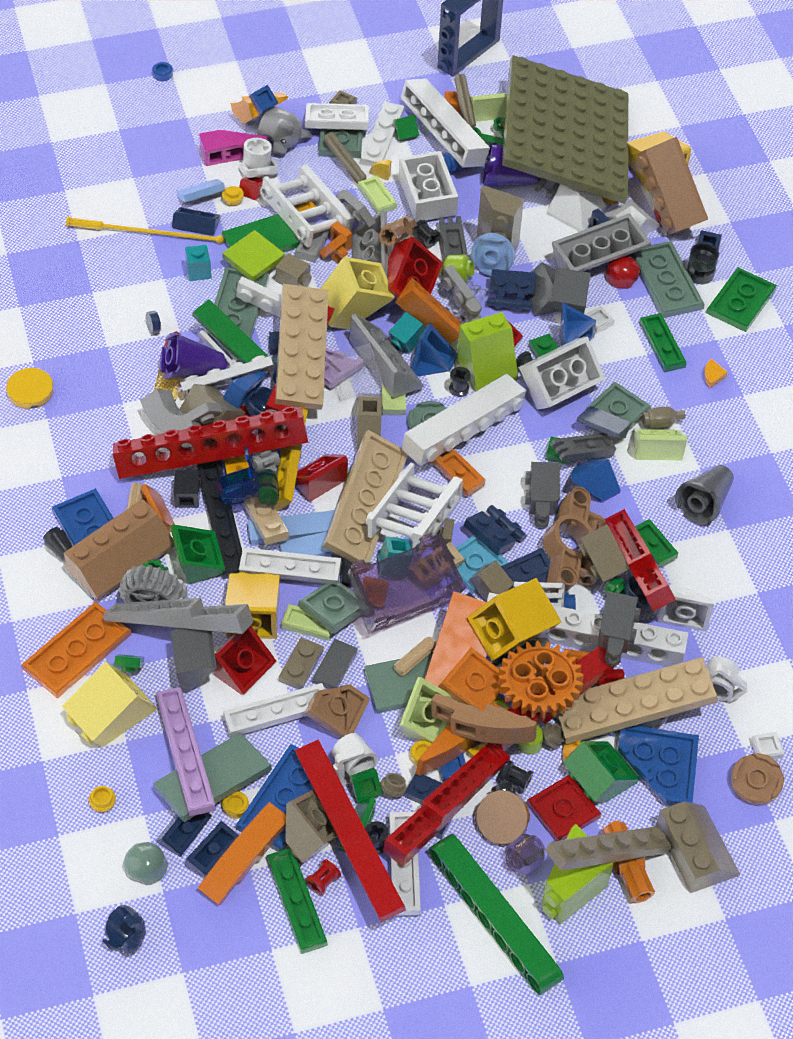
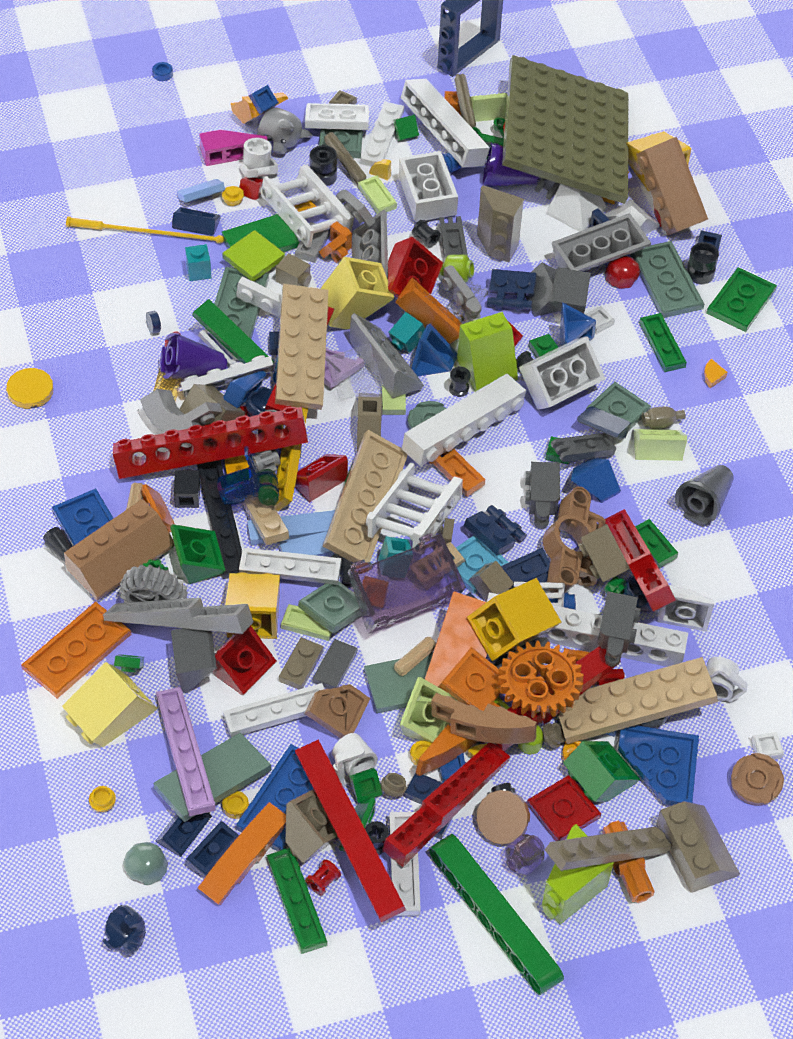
(324, 163): none -> black wheel
(397, 230): medium nougat piece -> none
(492, 252): light blue tile -> none
(516, 776): black bush -> none

